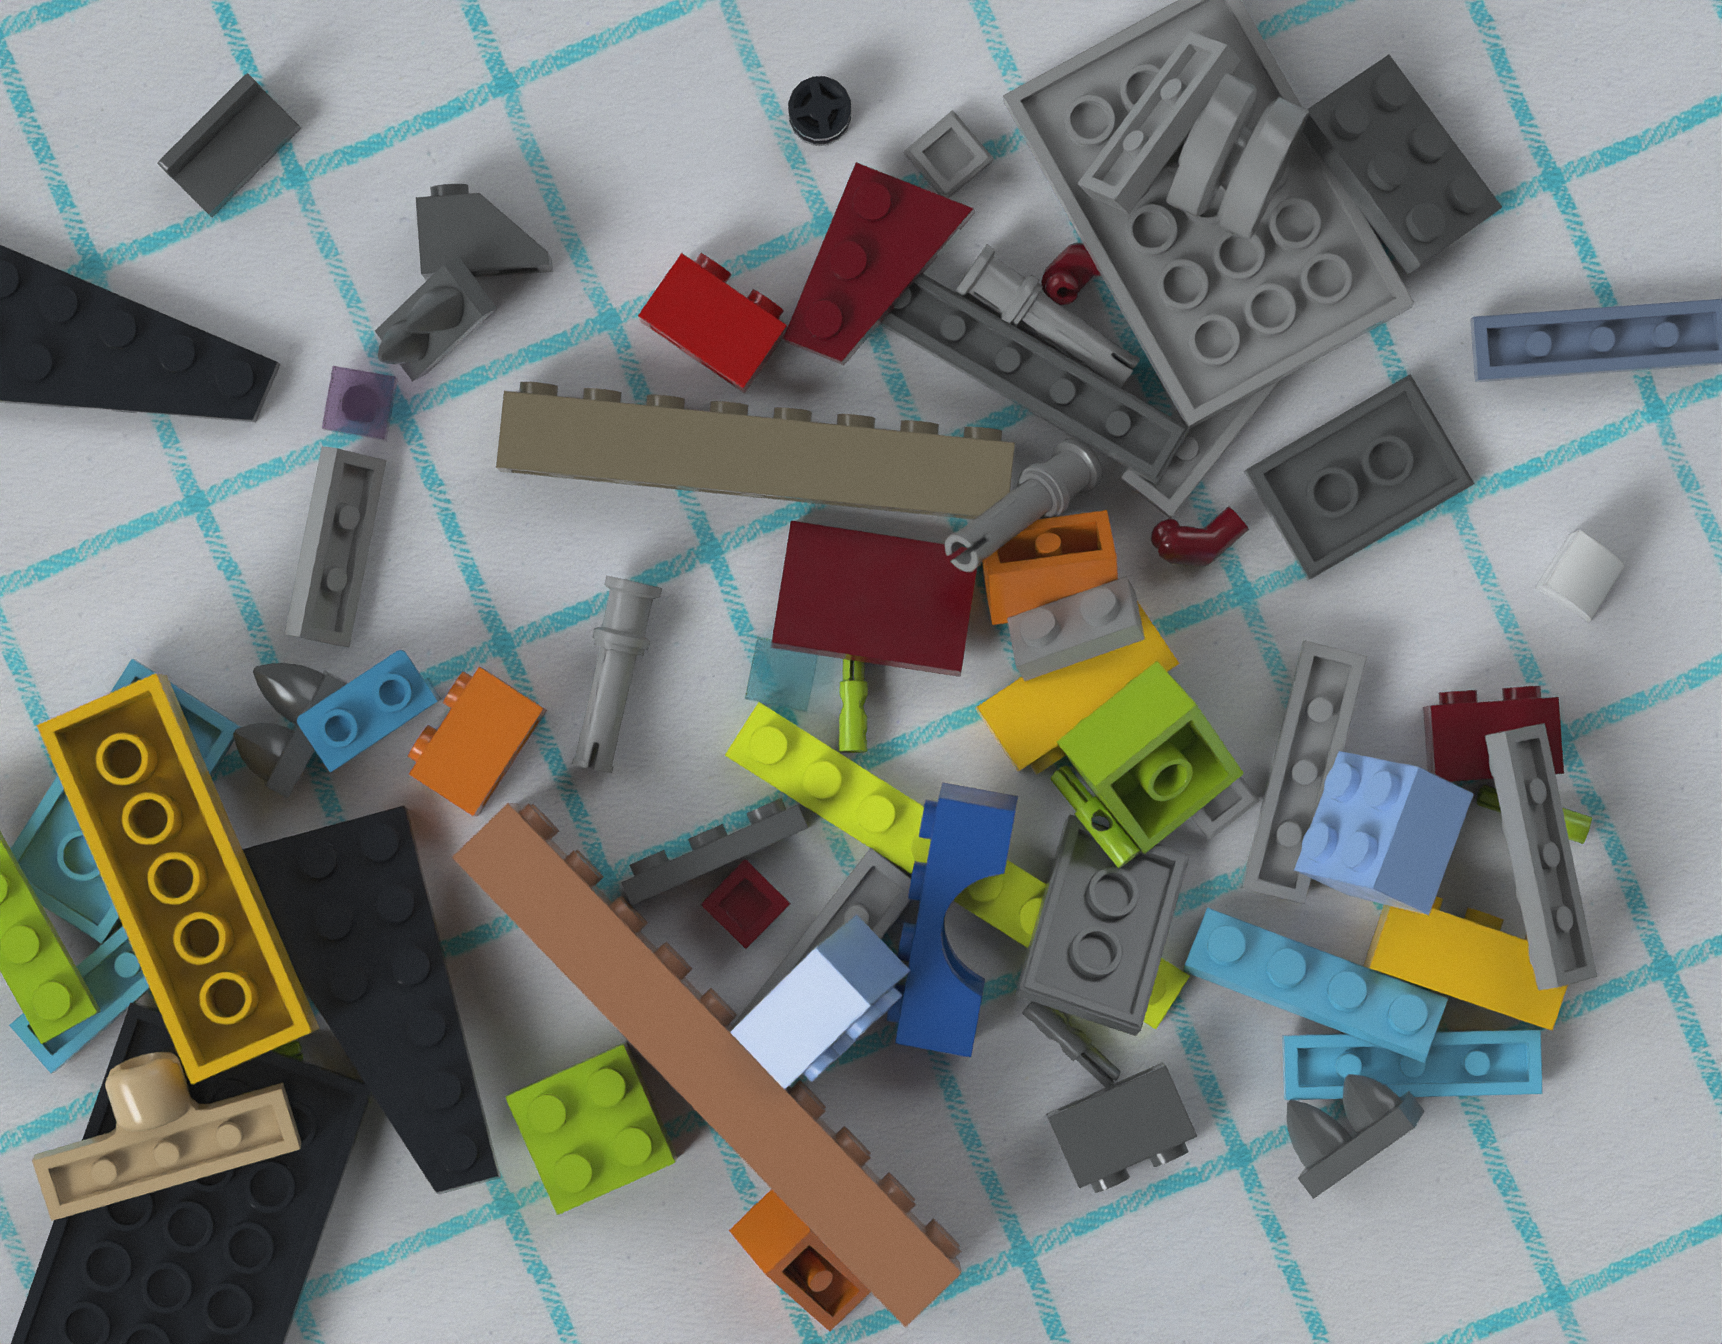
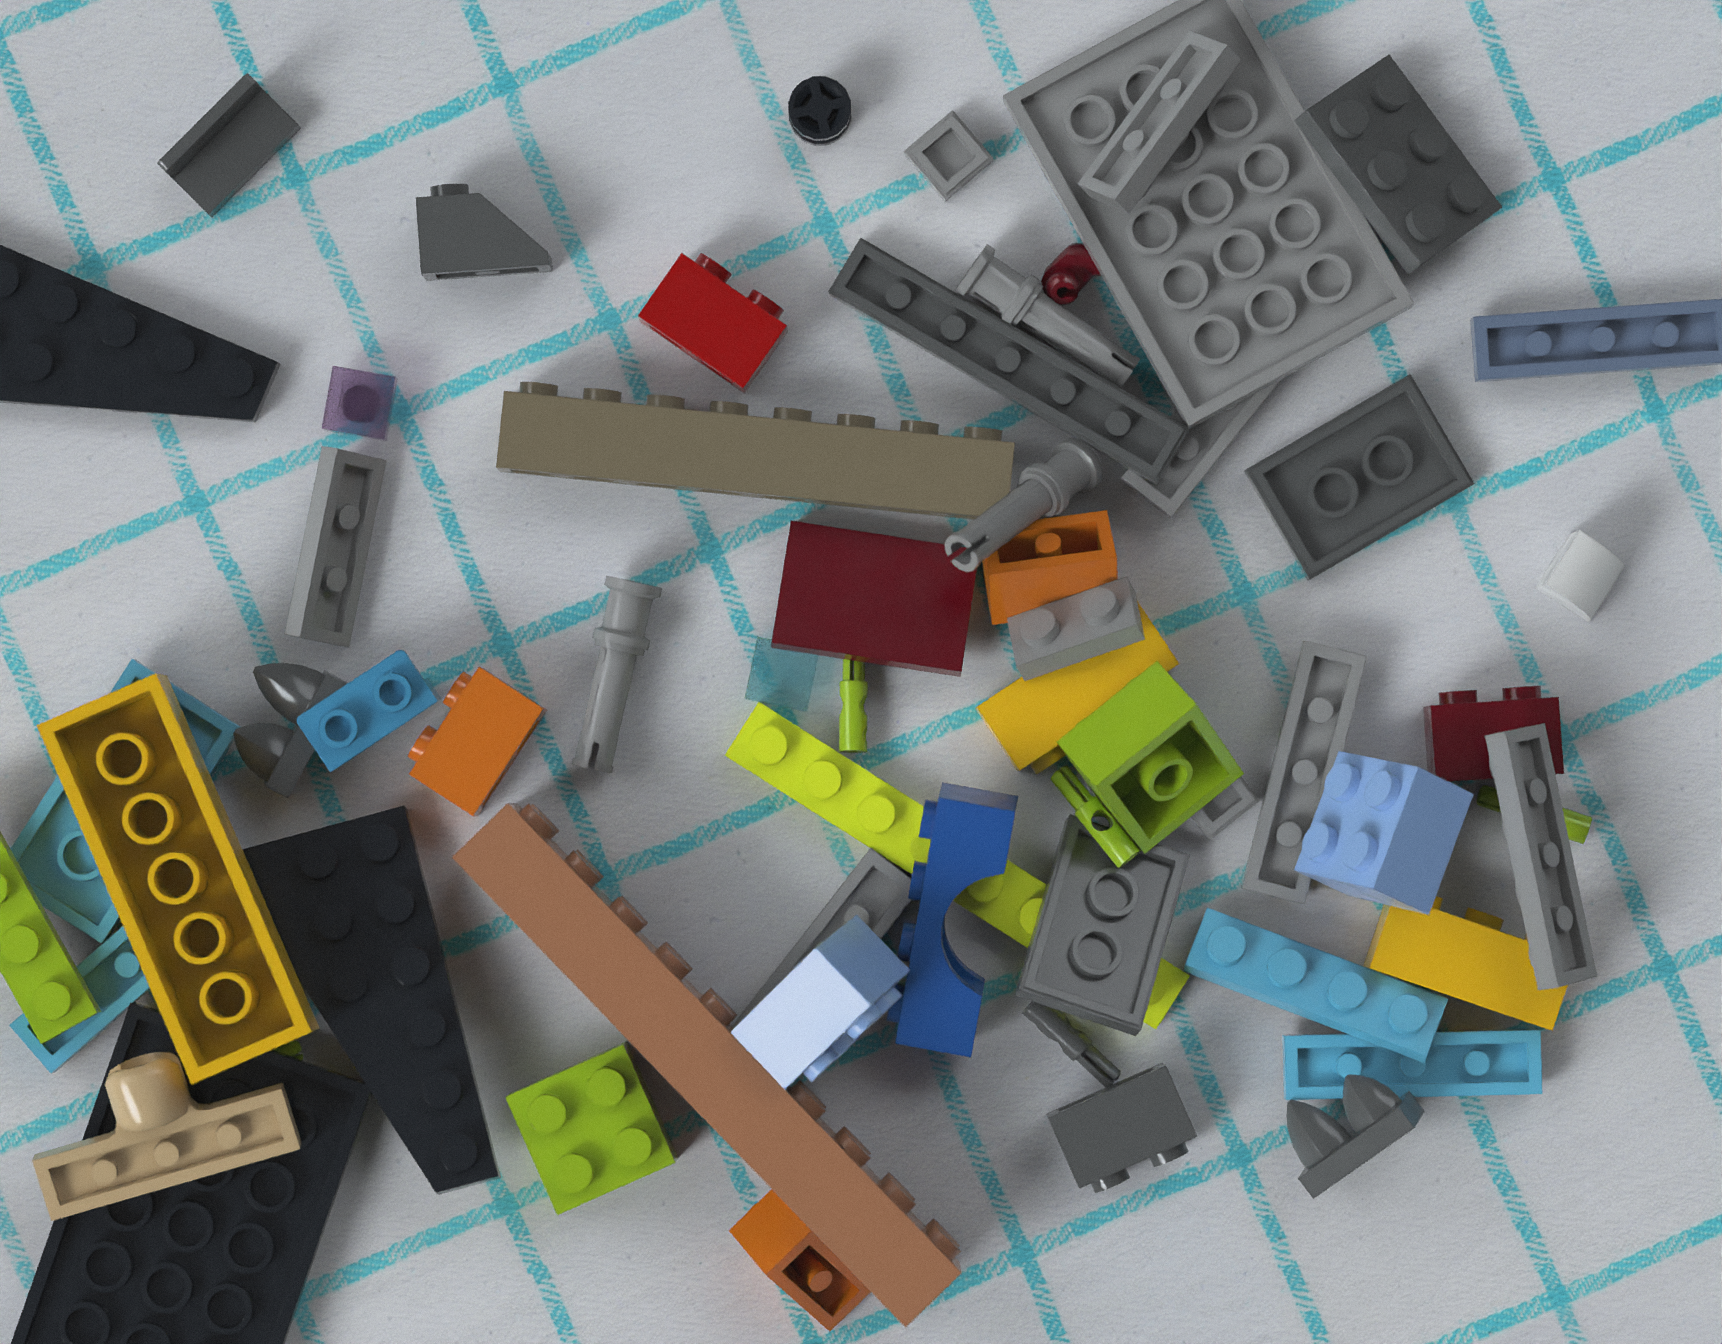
(434, 320): dark grey tile -> none
(713, 850): dark grey plate -> none
(745, 903): dark red plate -> none
(869, 258): dark red wing -> none
(1197, 545): dark red arm -> none
(1231, 154): light grey wheel -> none

